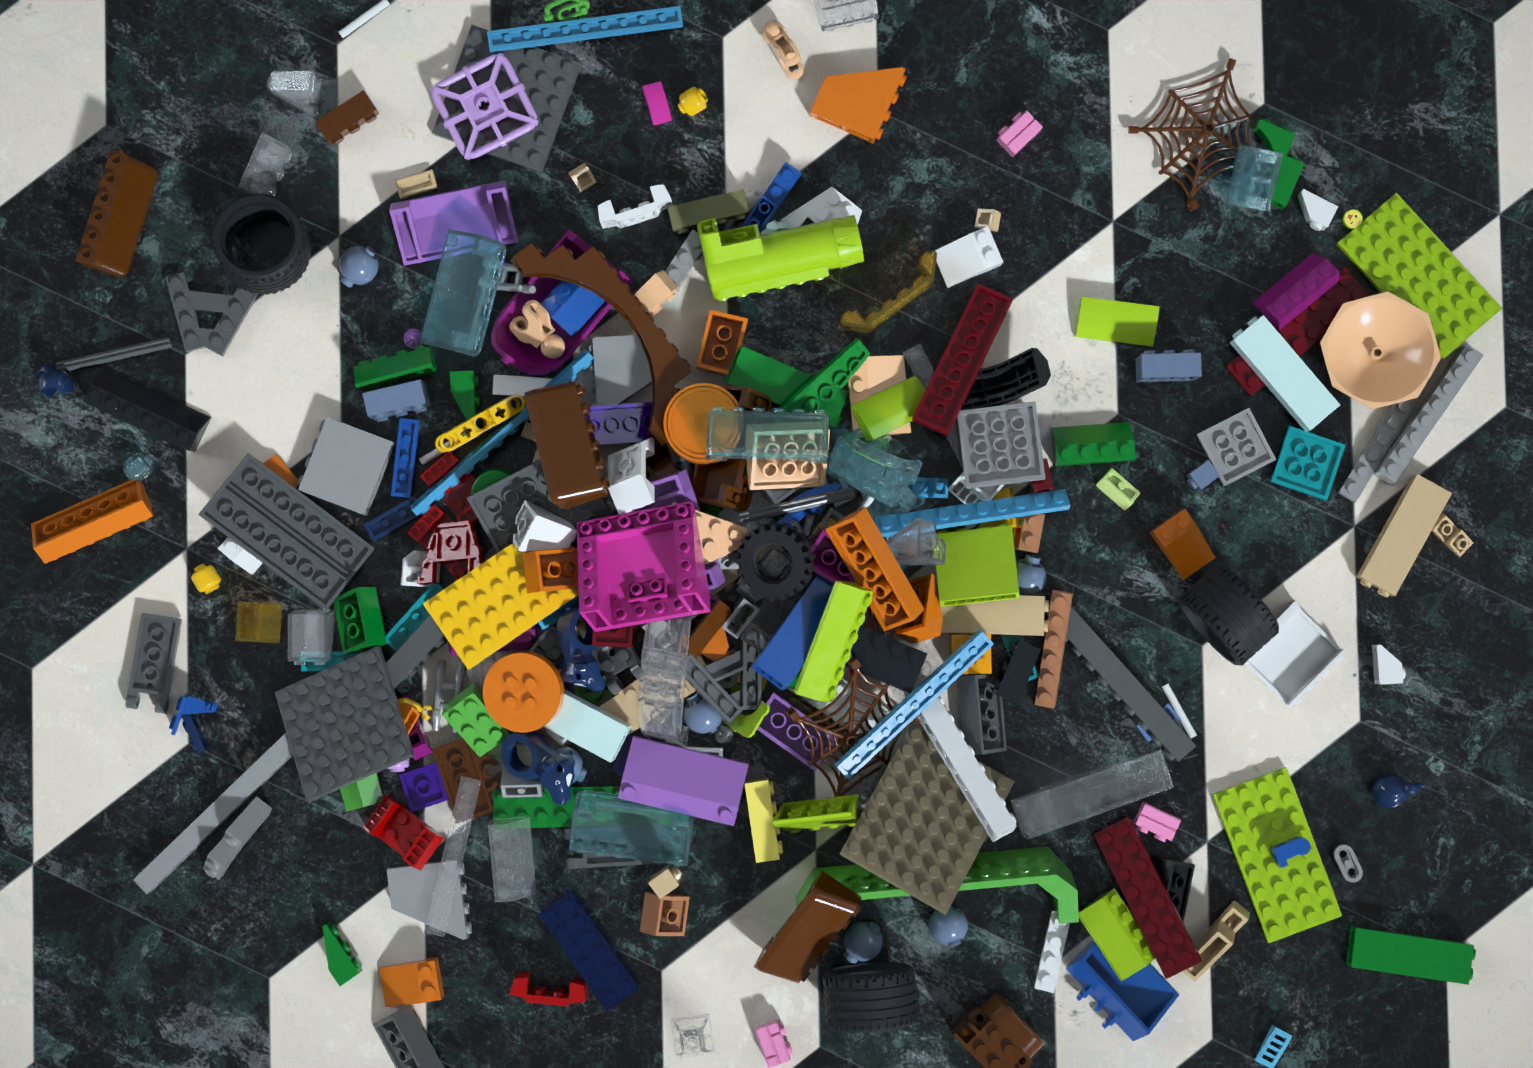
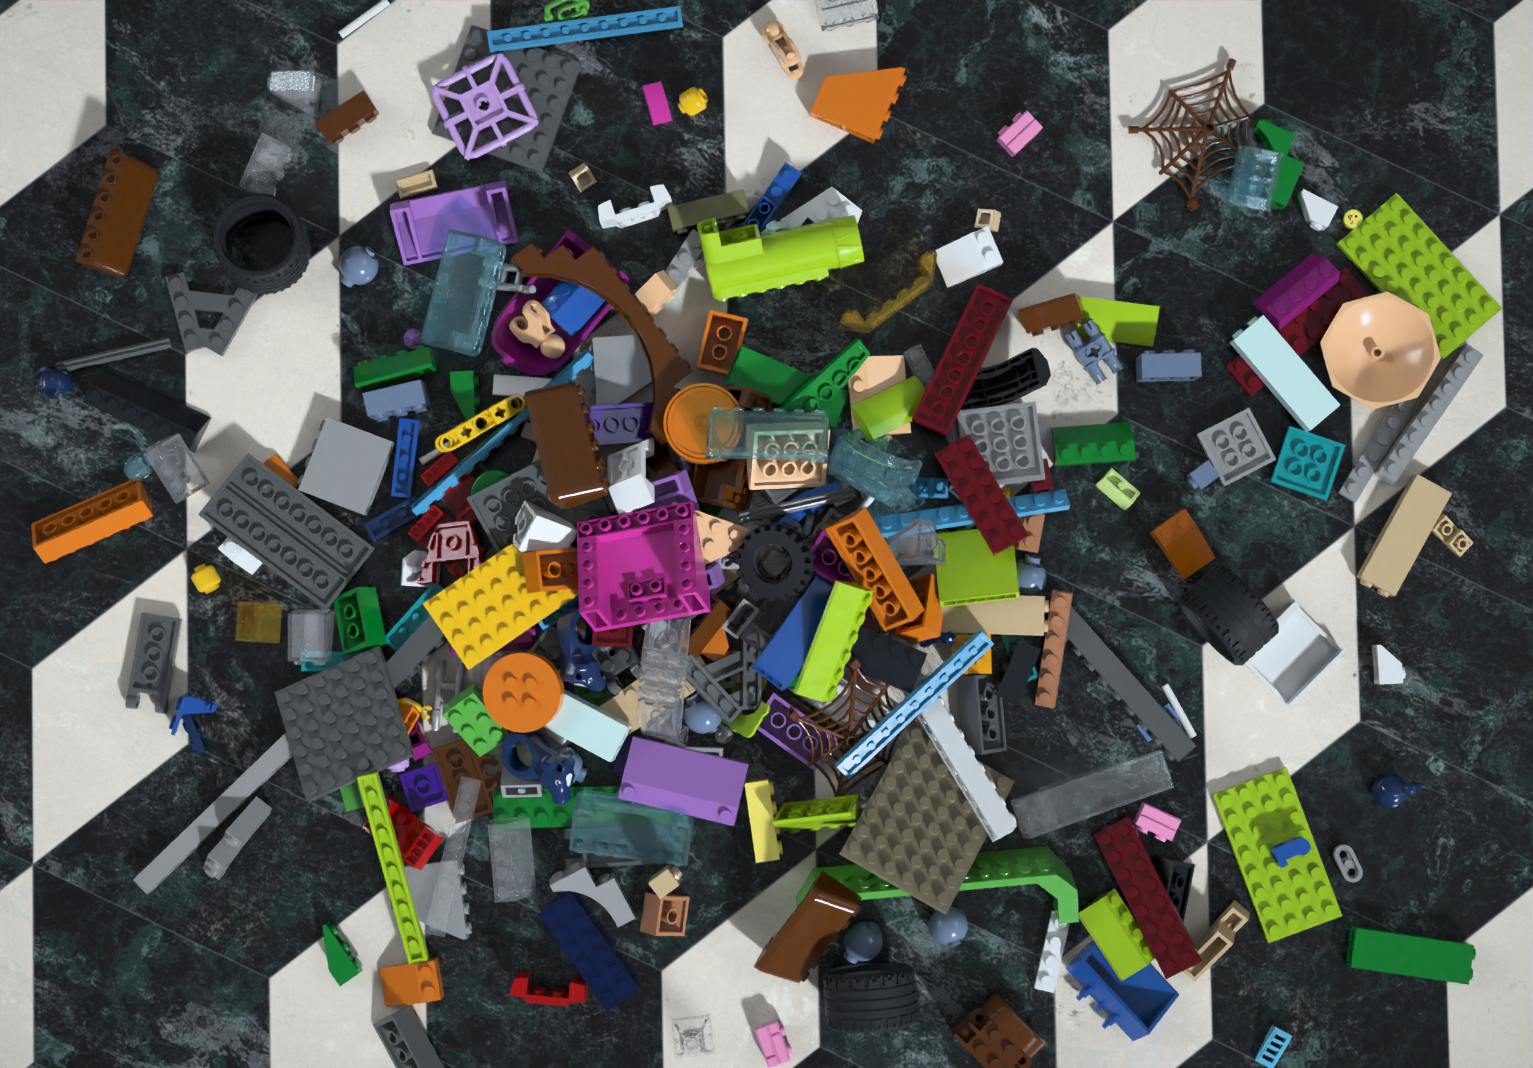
(176, 467): none -> clear slope
(393, 867): none -> lime plate
(604, 890): none -> light grey arch
(943, 638): none -> blue arm
(981, 495): none -> dark red plate
(1052, 314): none -> reddish brown slope
(1105, 351): none -> sand blue pin

